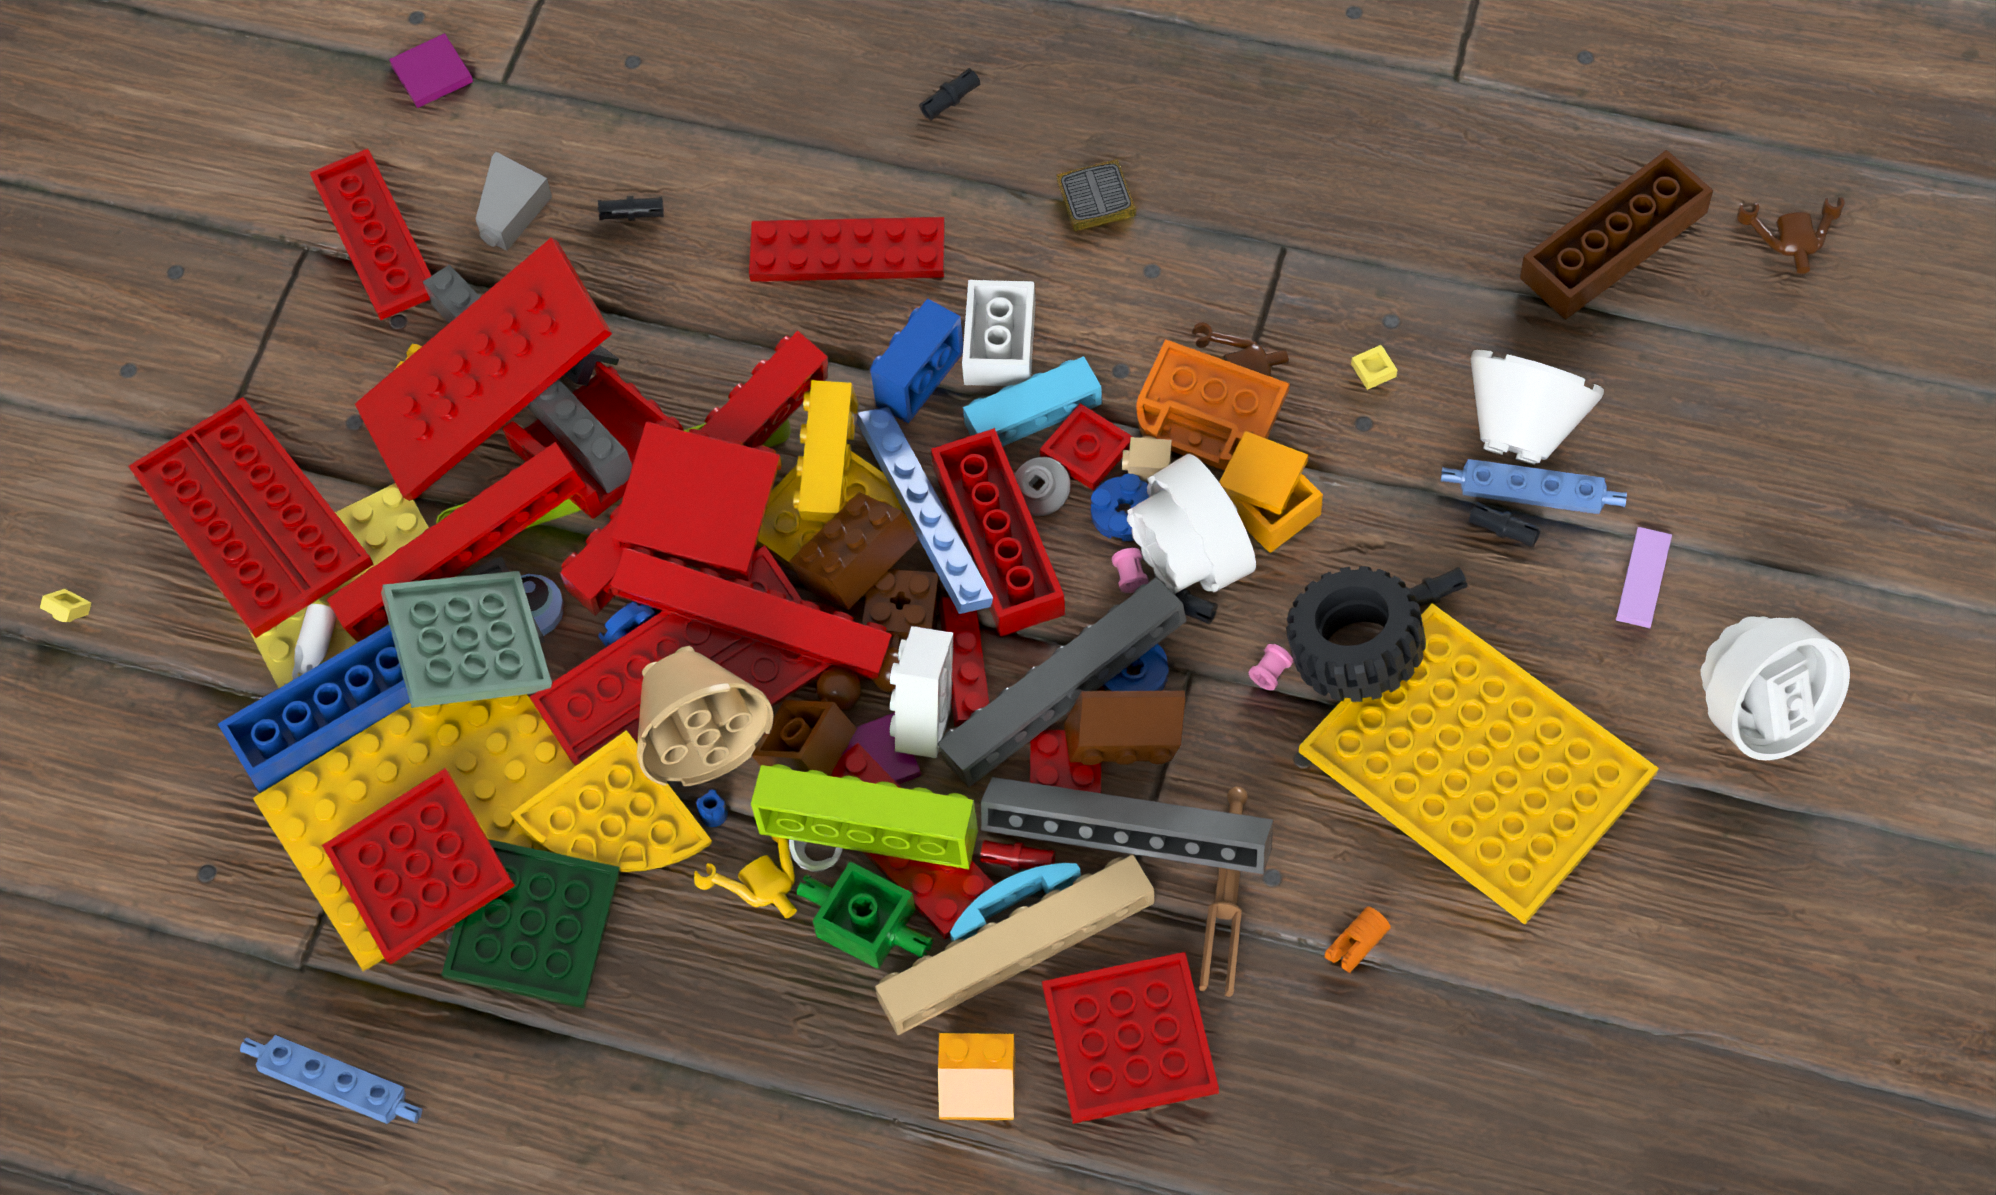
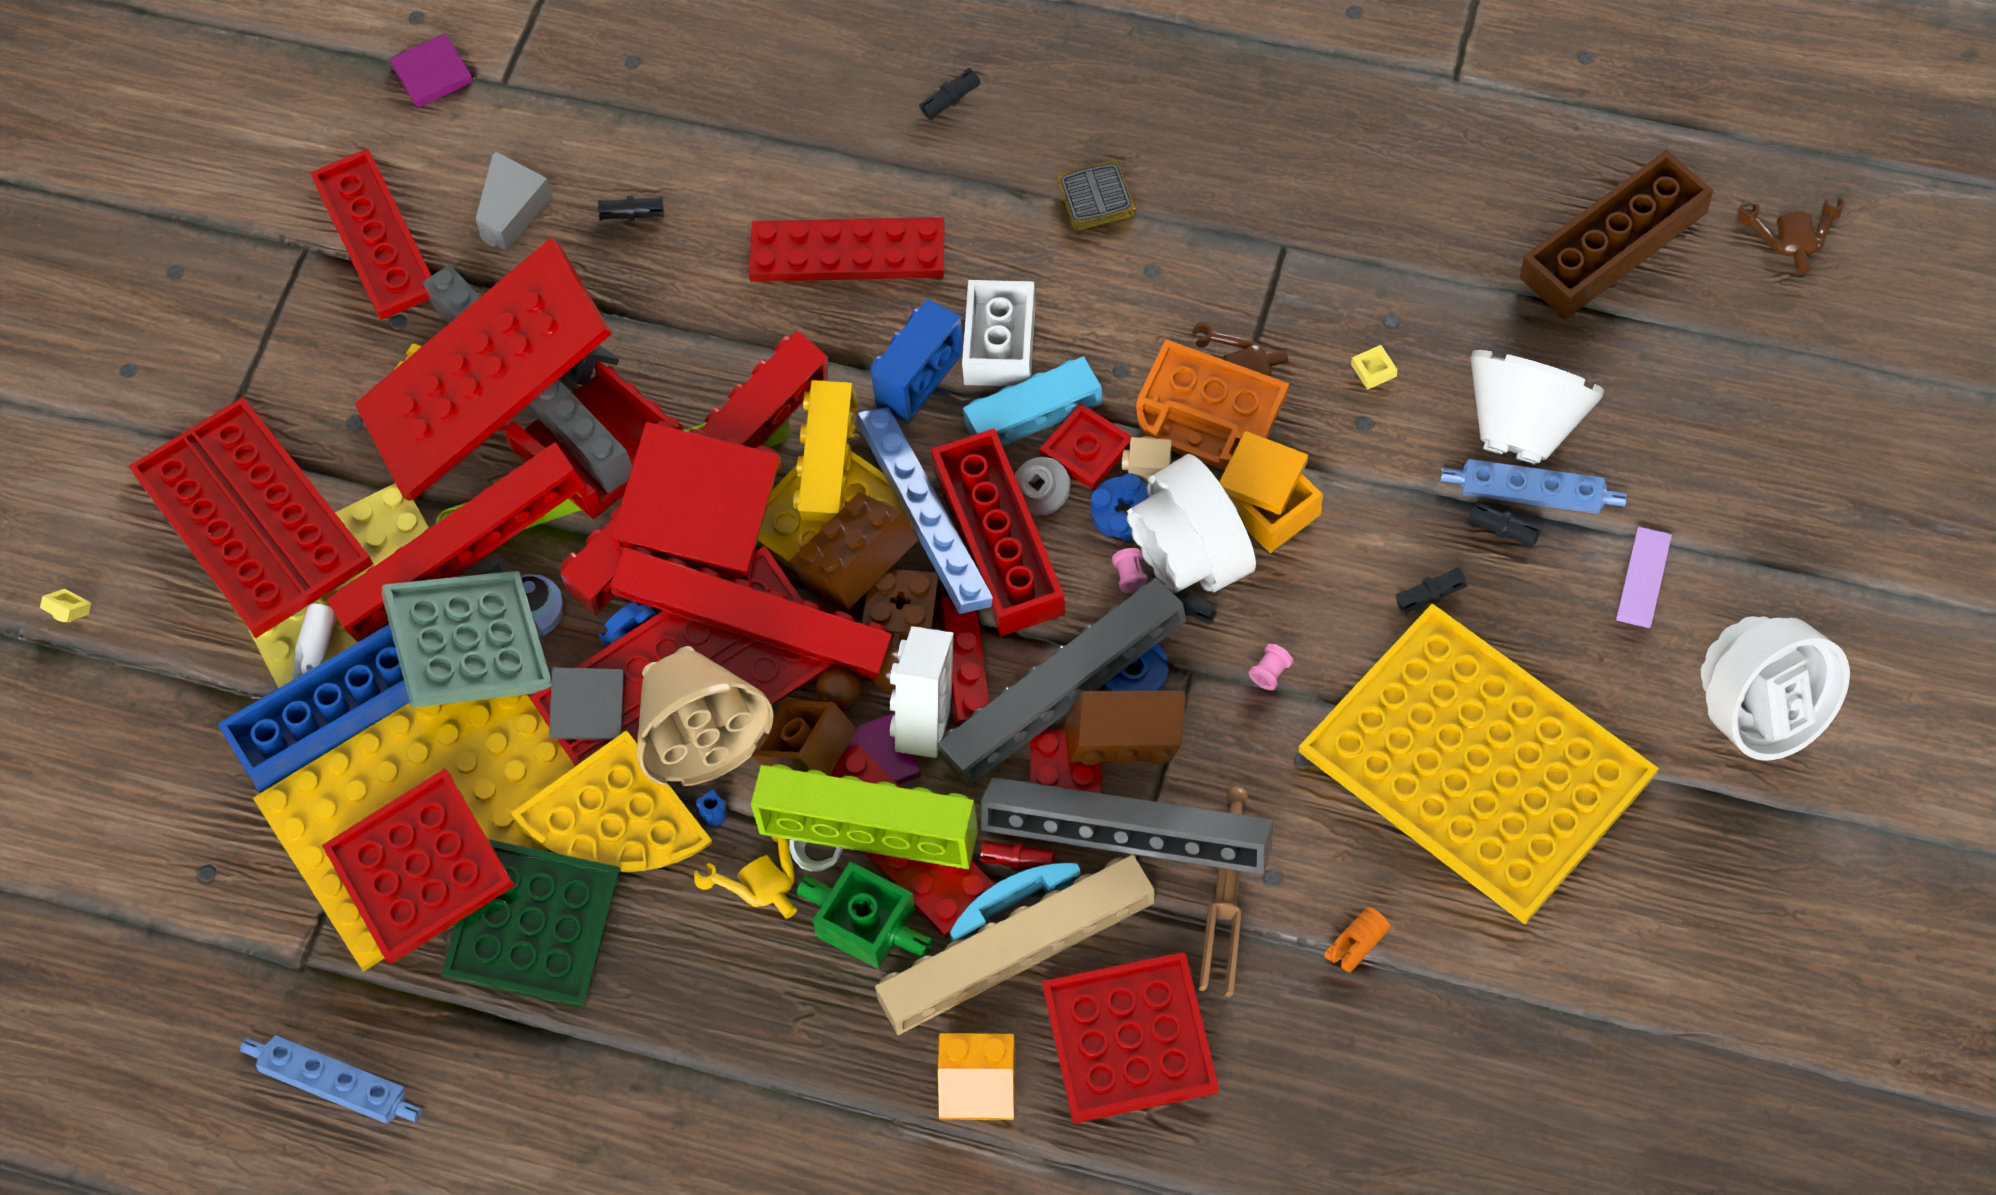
(586, 703): none -> dark grey tile
(1361, 668): black tyre -> none

